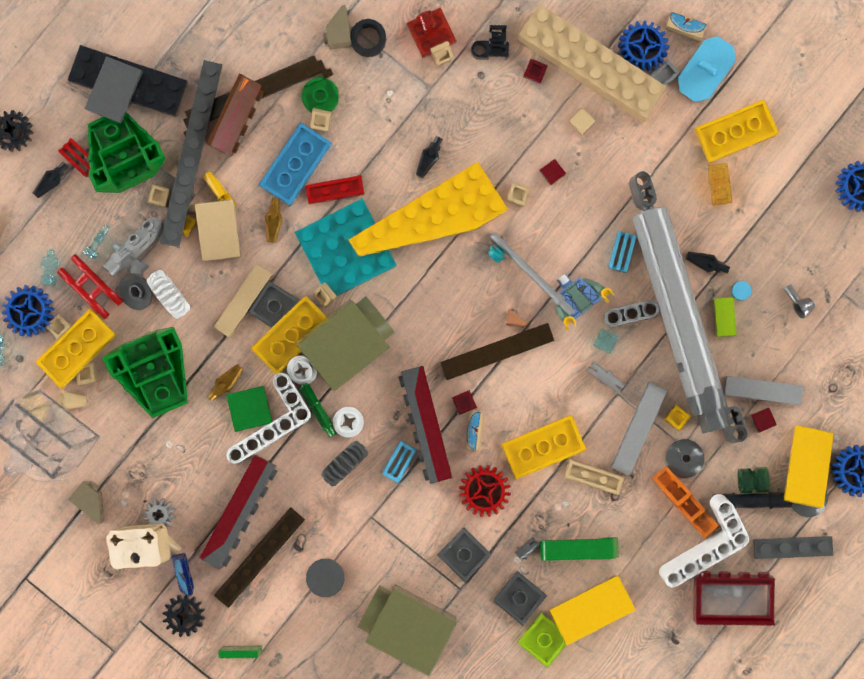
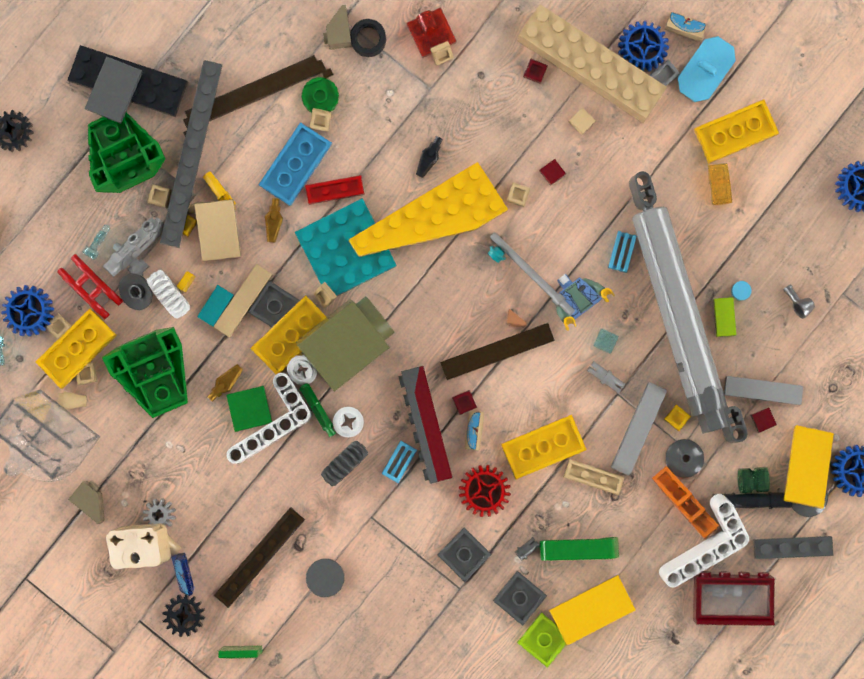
(49, 264): clear light blue piece -> none
(50, 180): black piece -> none
(67, 147): red tile -> none
(186, 281): none -> yellow tile
(215, 305): none -> teal tile
(235, 115): reddish brown slope -> none
(236, 515): brick -> none
(407, 627): olive container -> none
(496, 47): black piece -> none
(639, 309): light grey beam -> none
(707, 262): black piece -> none

